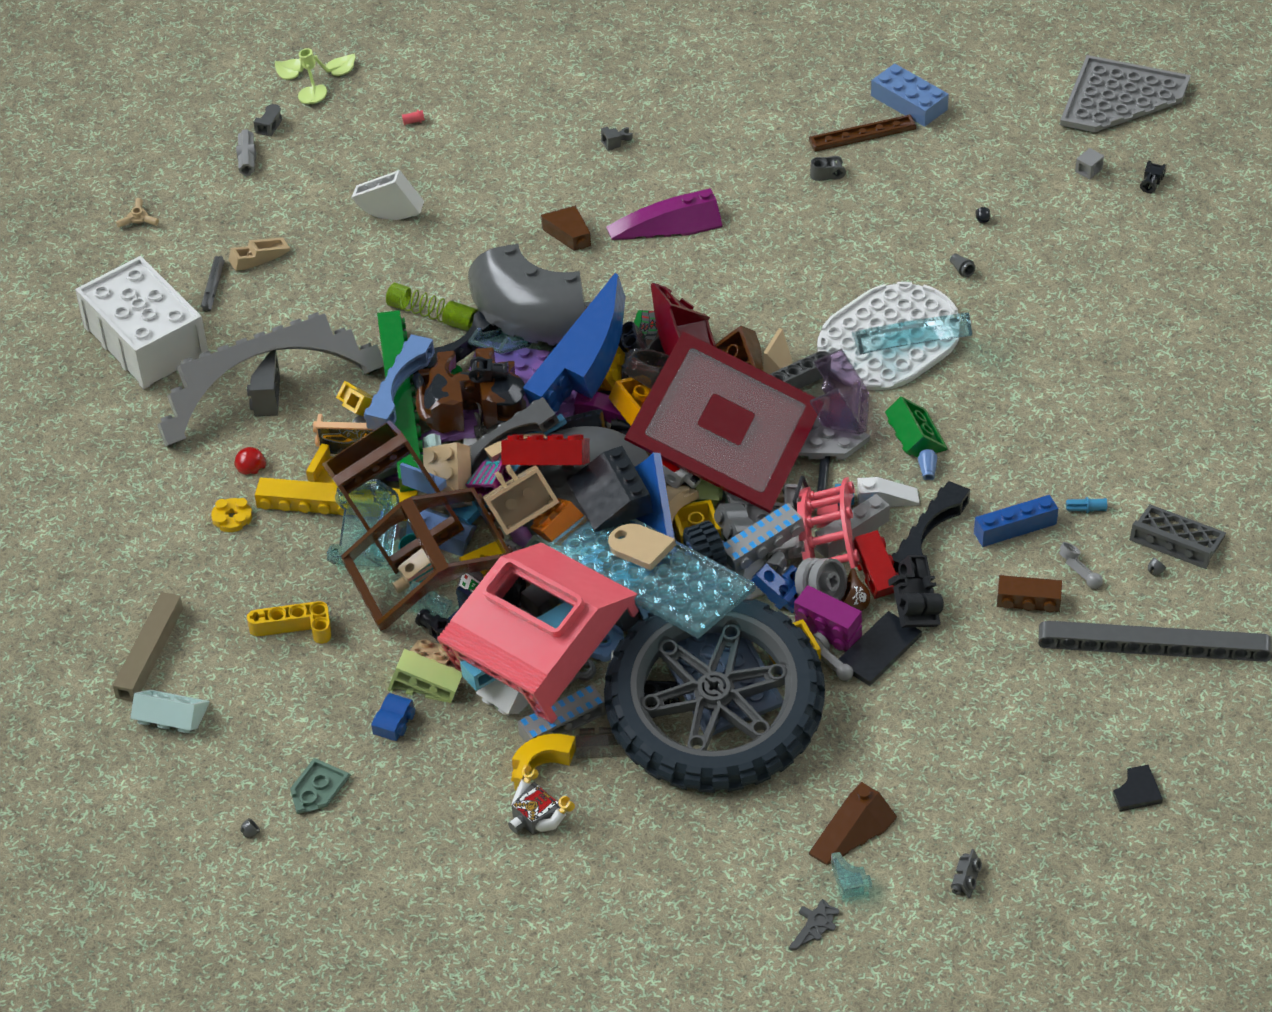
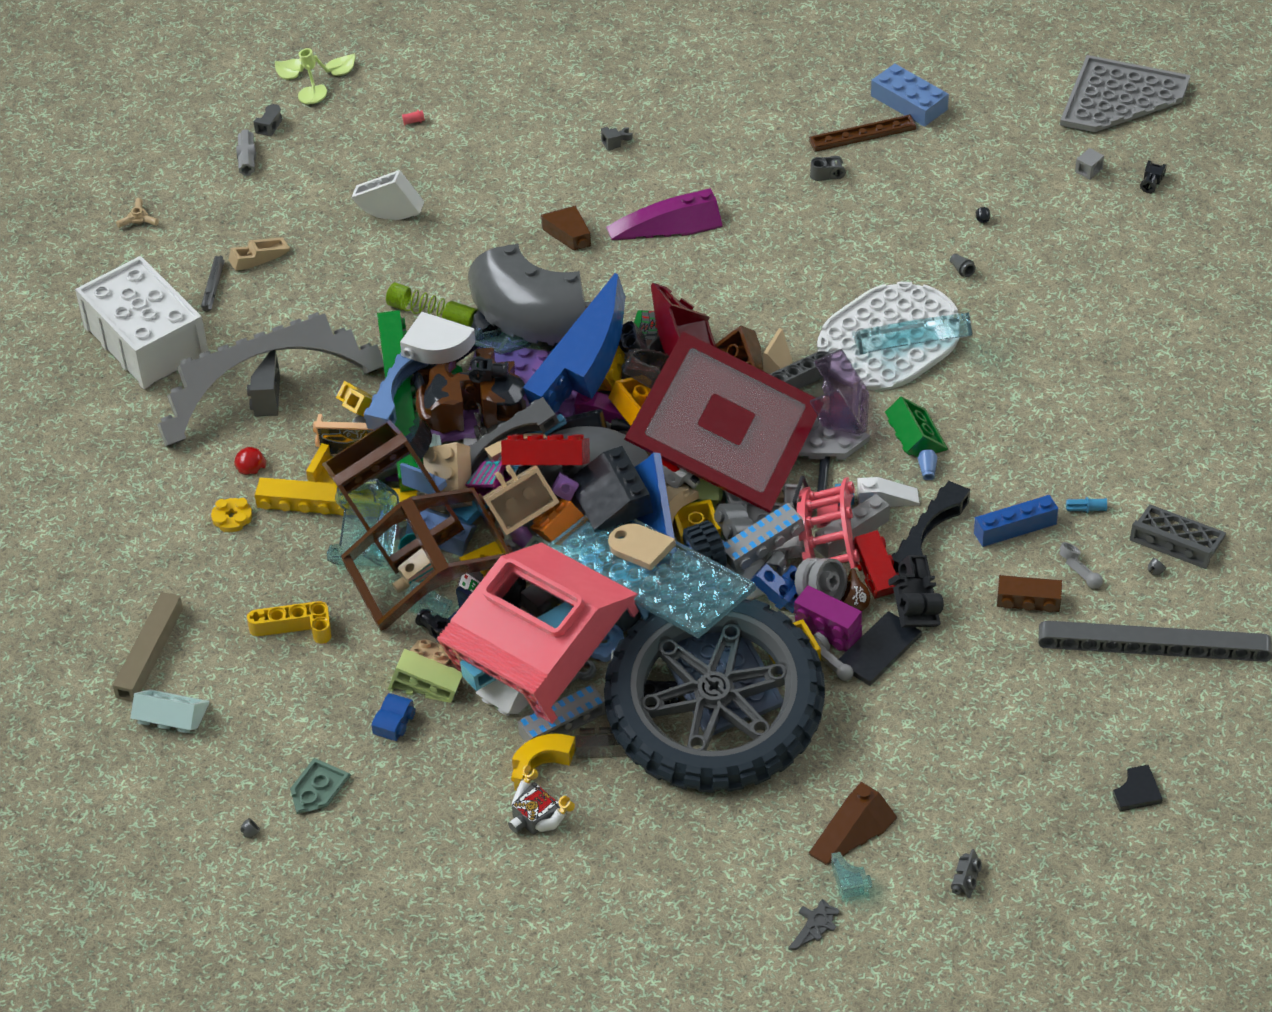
(419, 437): none -> black slope
(436, 340): none -> white brick
(564, 486): none -> medium lavender bracket

